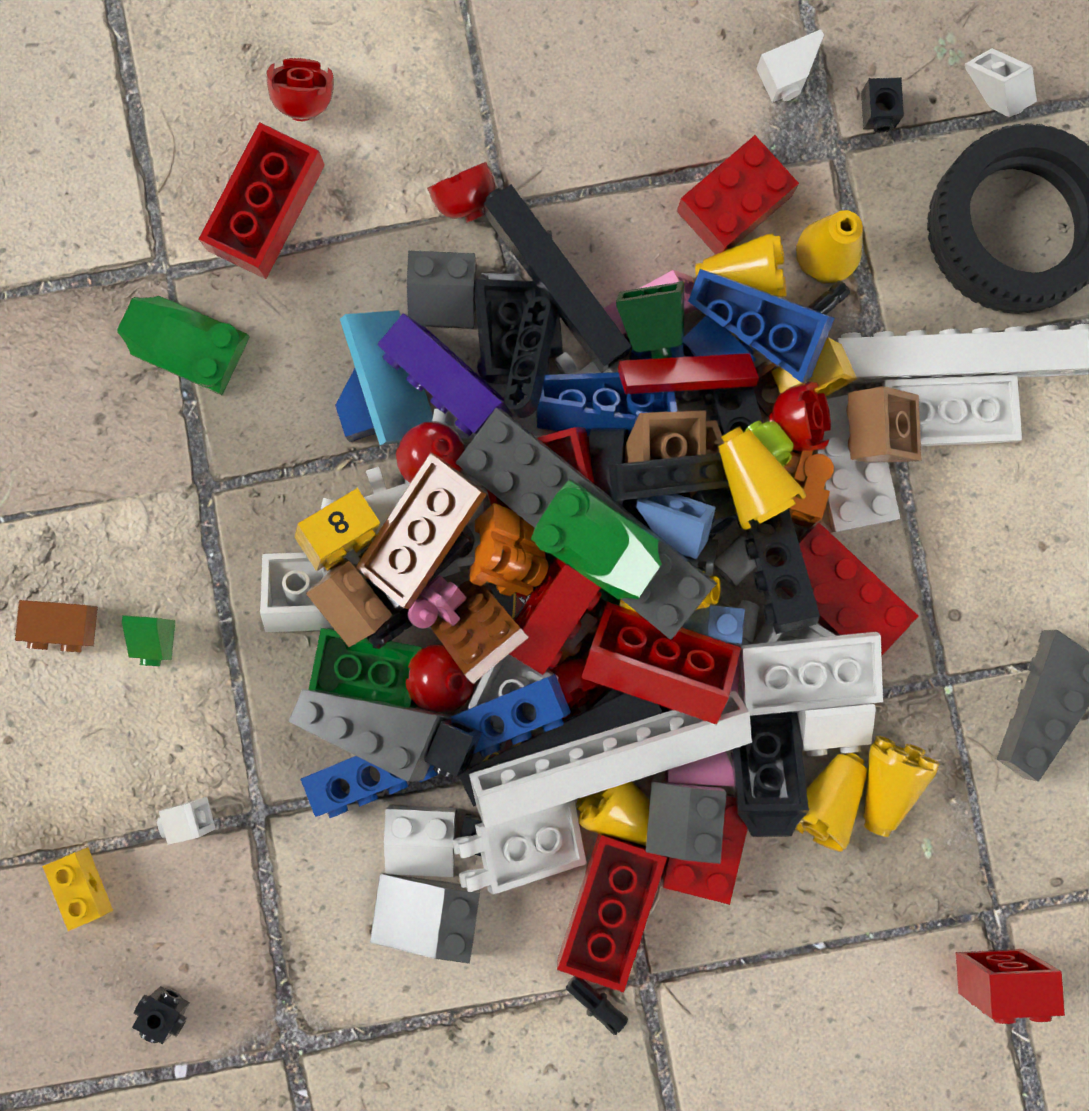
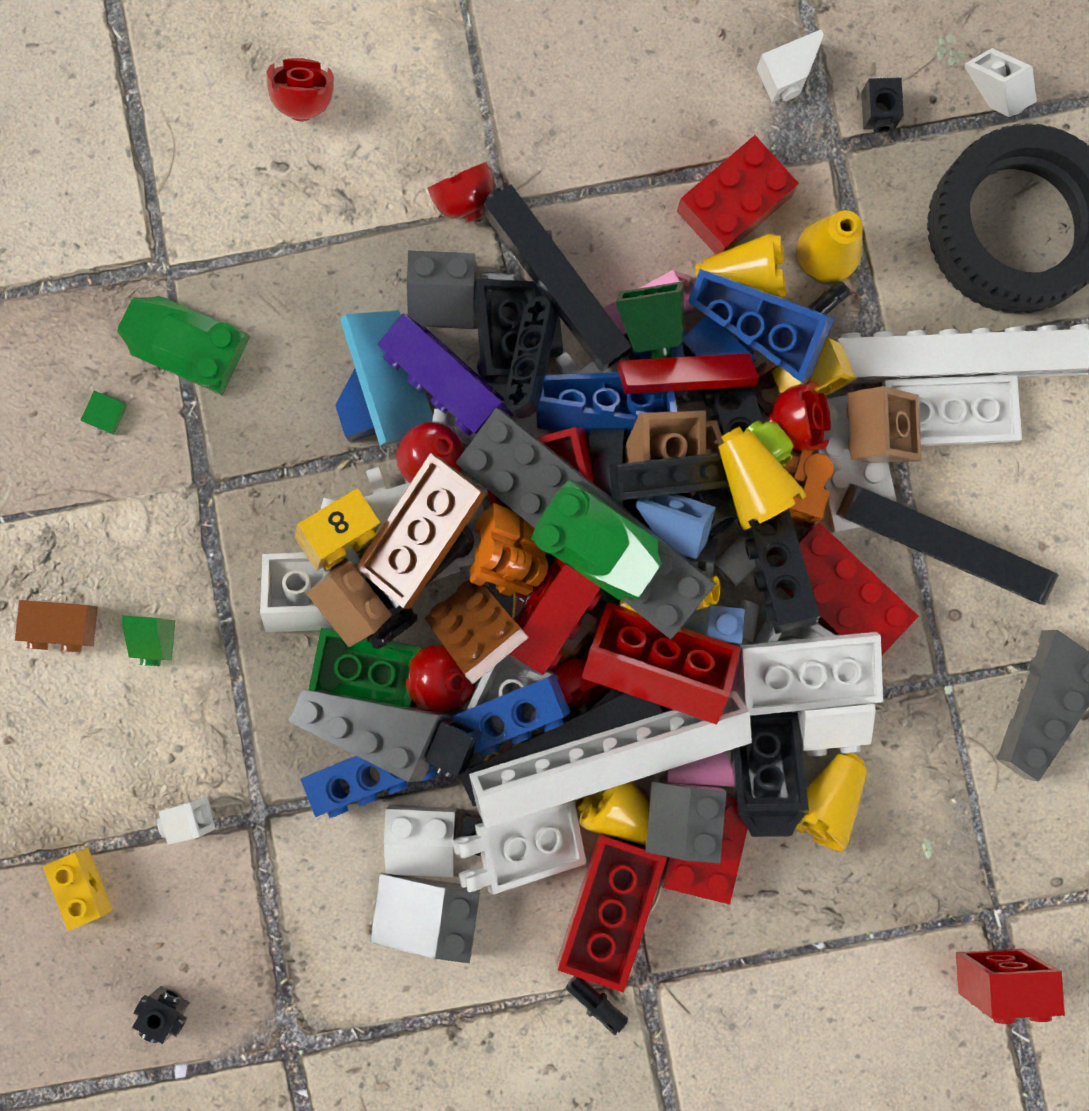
(103, 412): none -> green tile
(262, 200): red brick -> none
(438, 600): bright pink hips -> none
(894, 783): yellow cone -> none
(947, 544): none -> black beam

